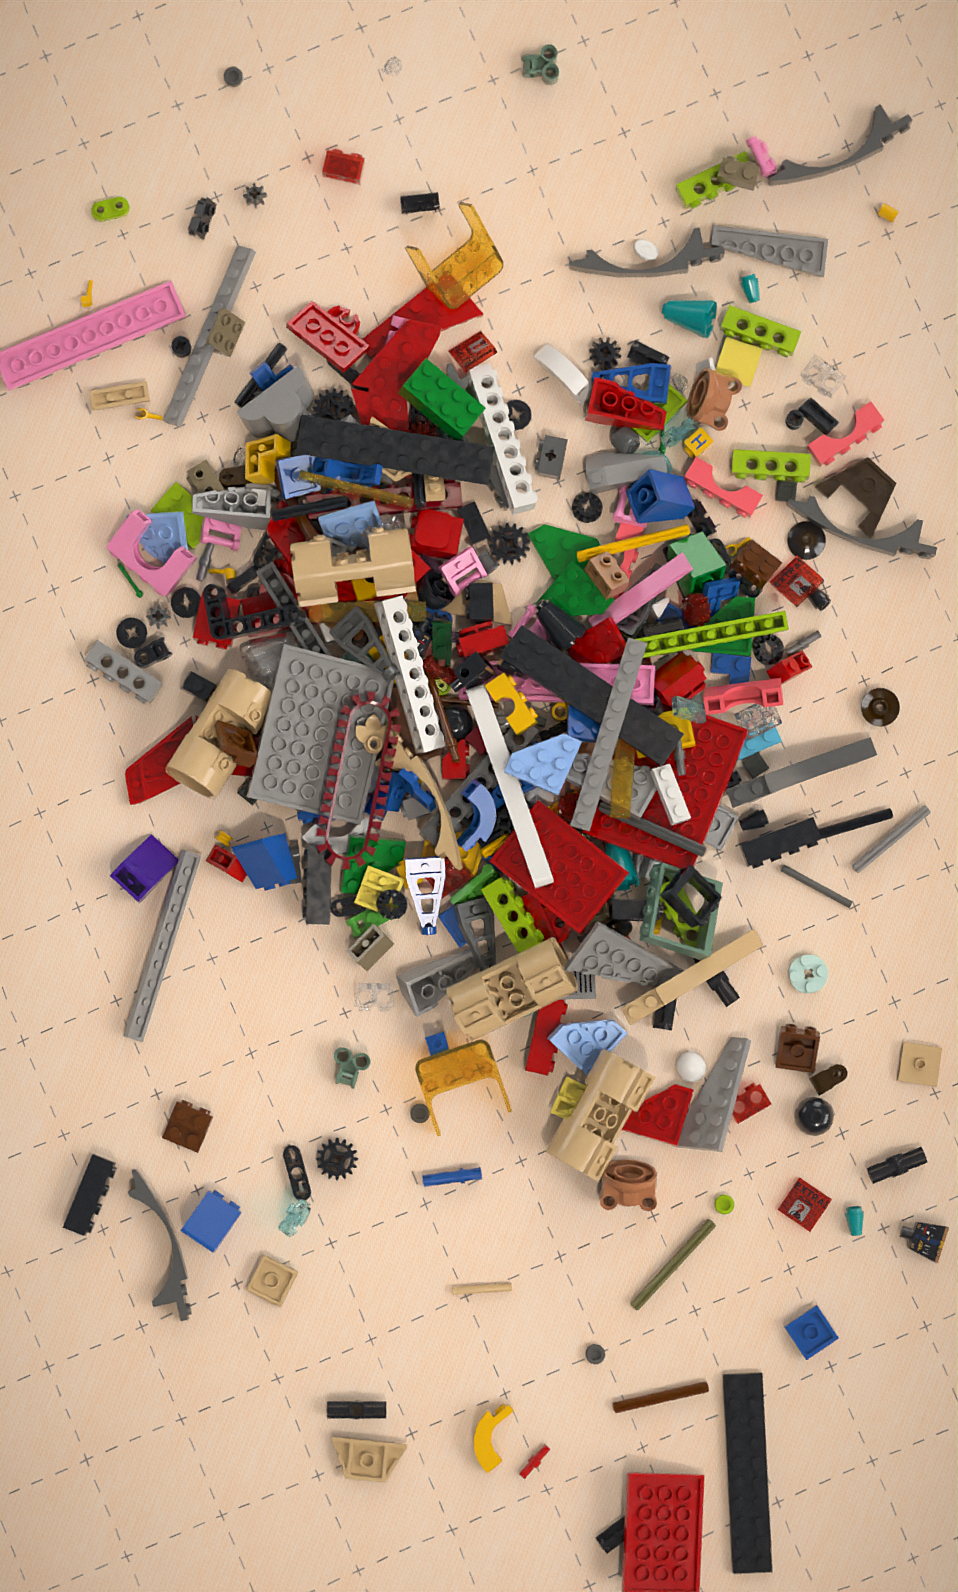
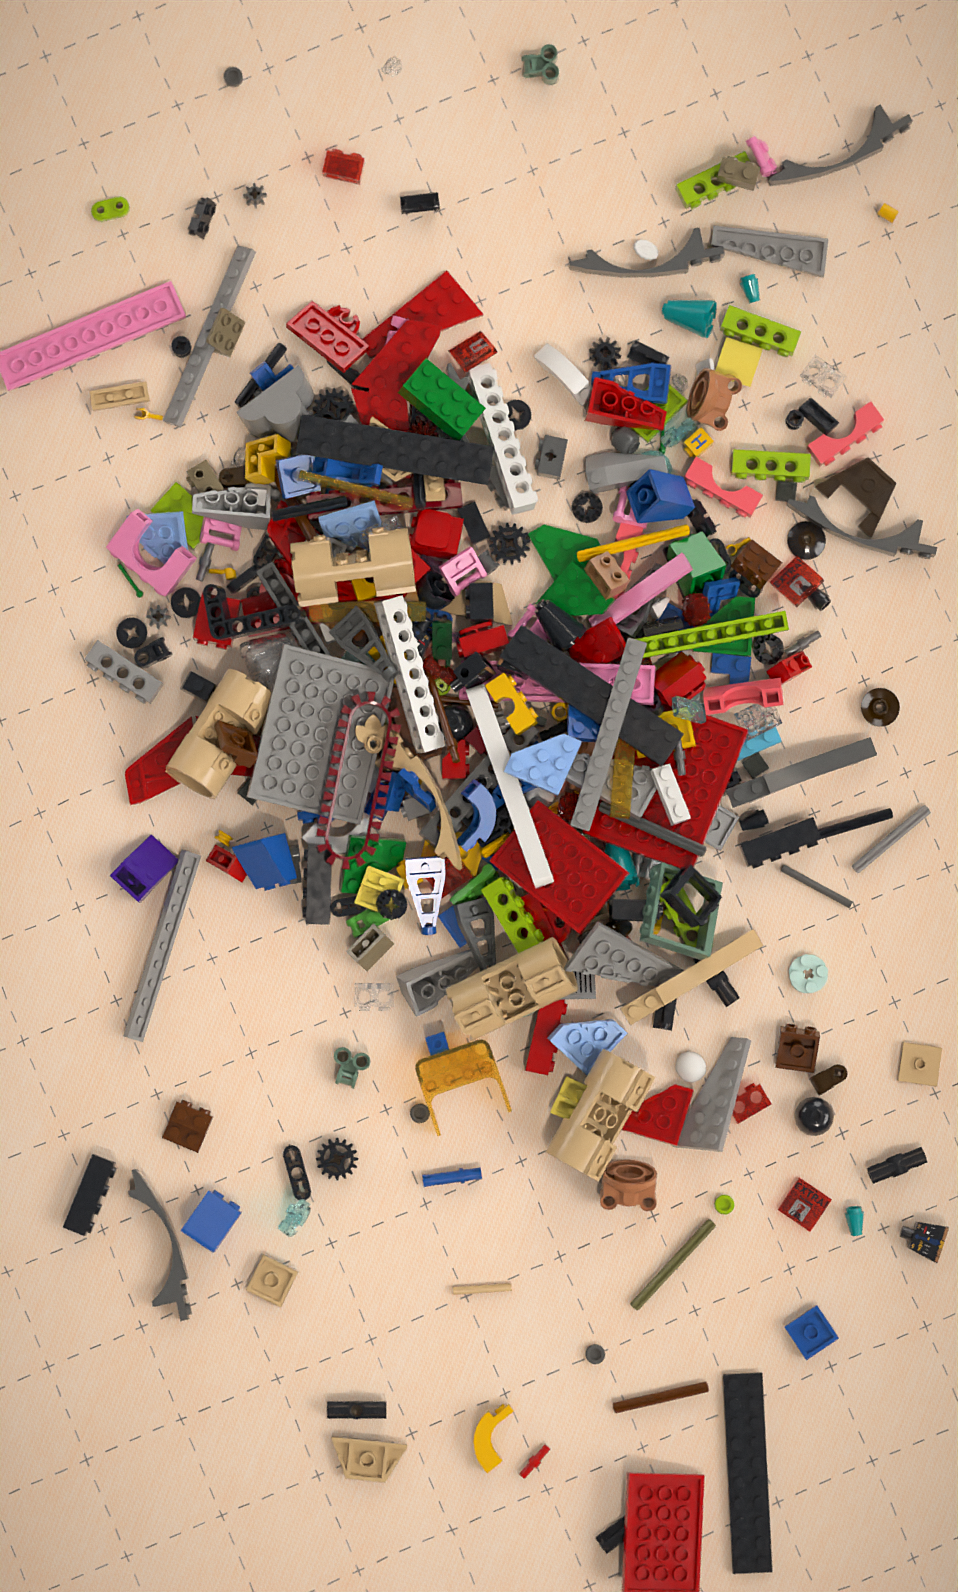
(86, 301): yellow hand -> none
(465, 268): clear yellow windscreen -> none

